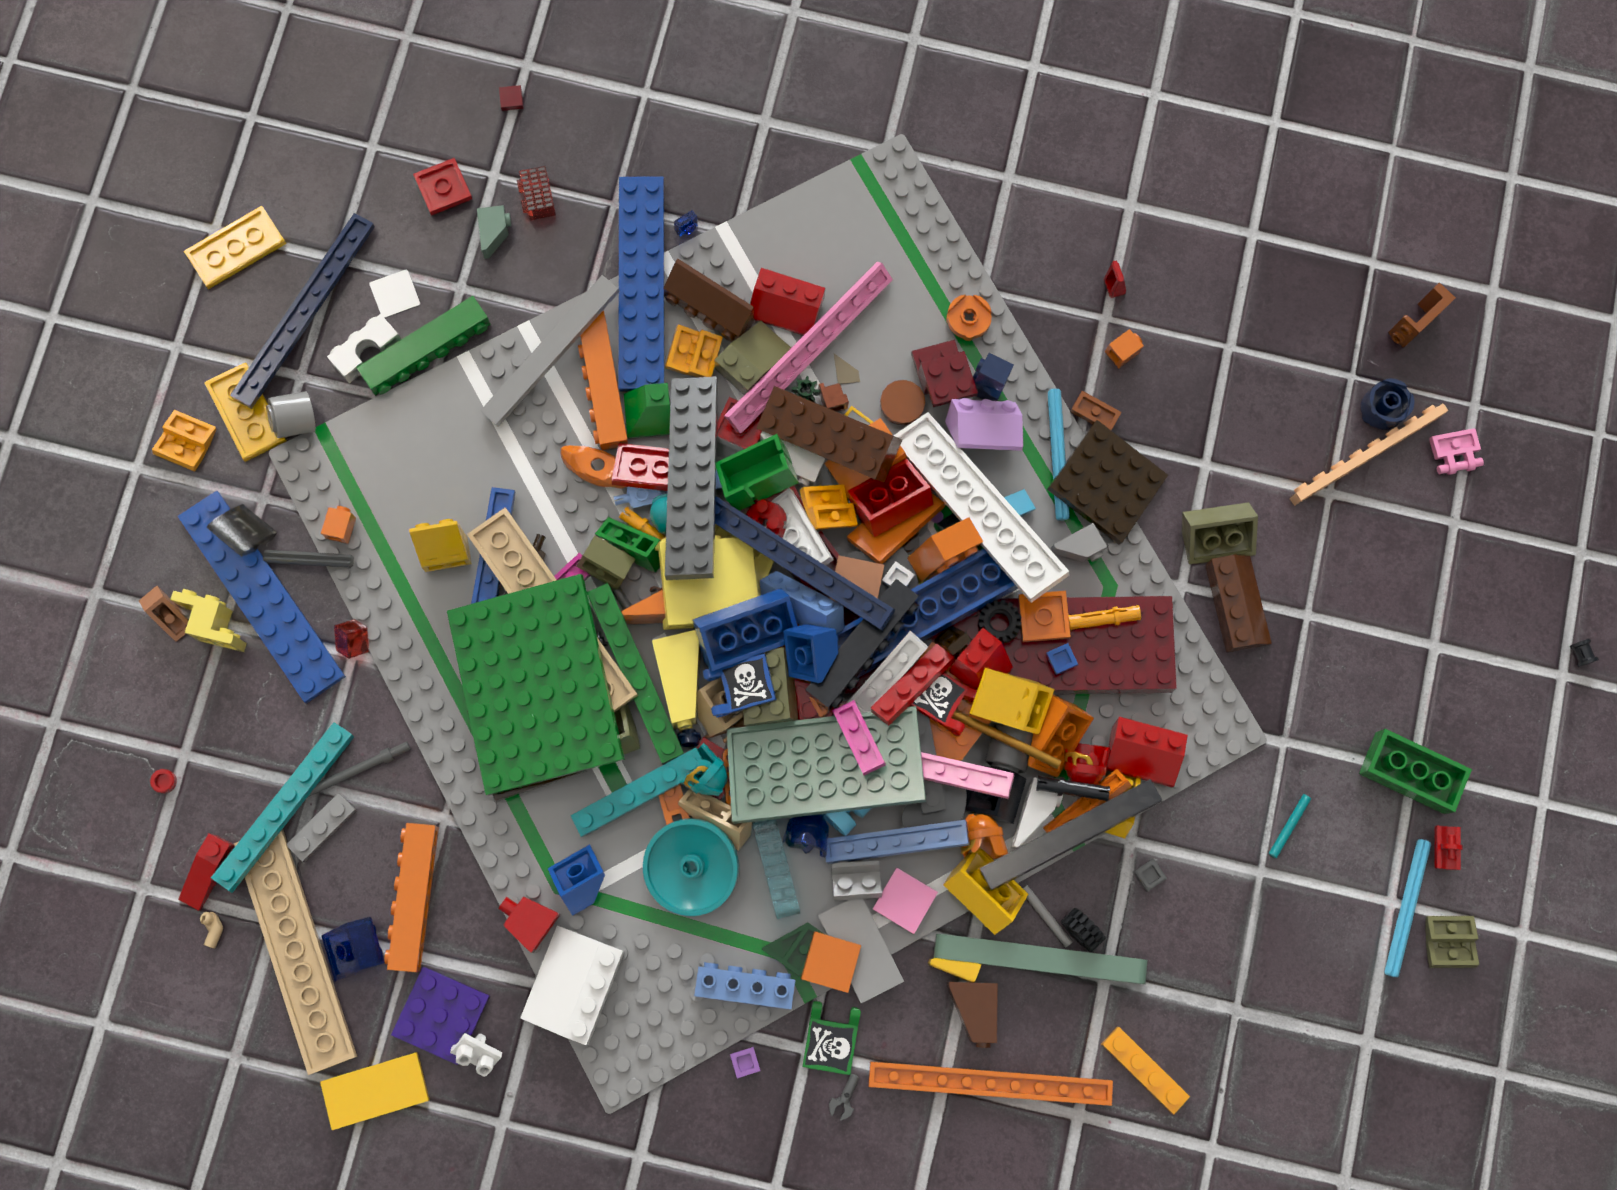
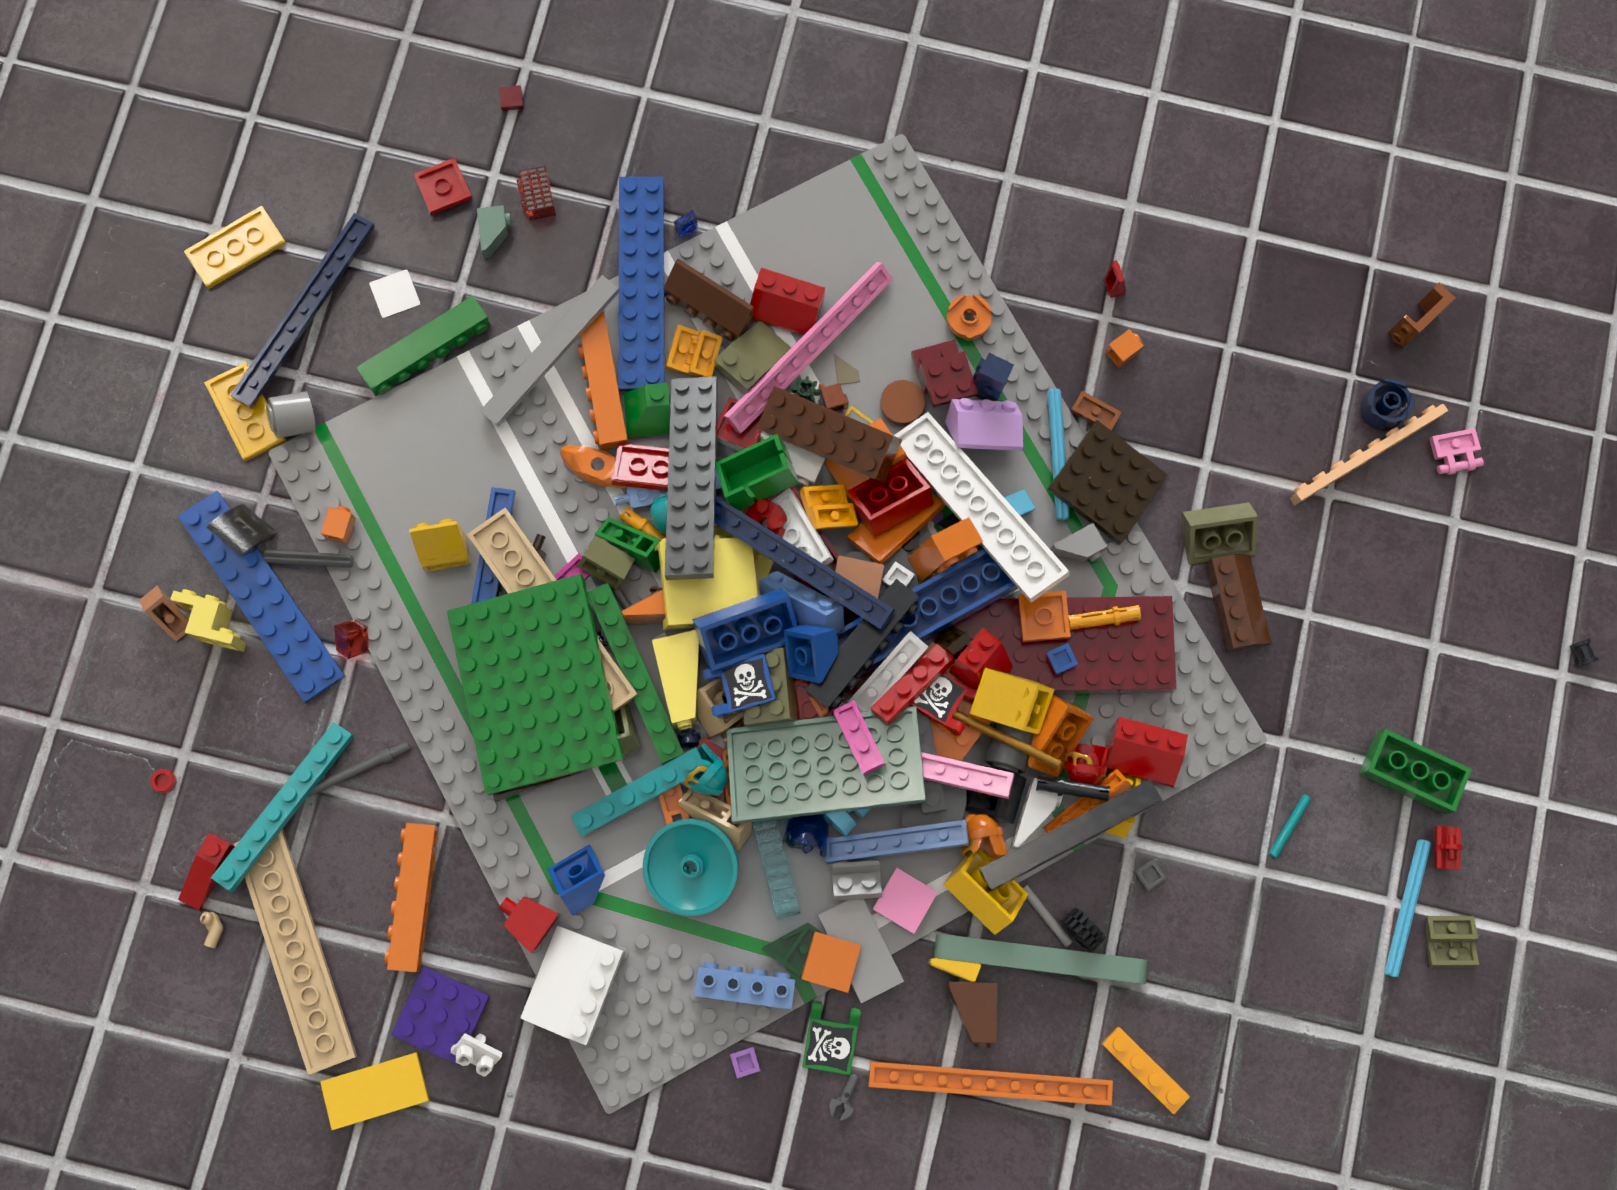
(184, 440): light orange slope -> none
(321, 827): light grey plate -> none
(353, 948): clear blue slope -> none
(376, 334): white arch -> none
(1001, 608): black tyre -> none

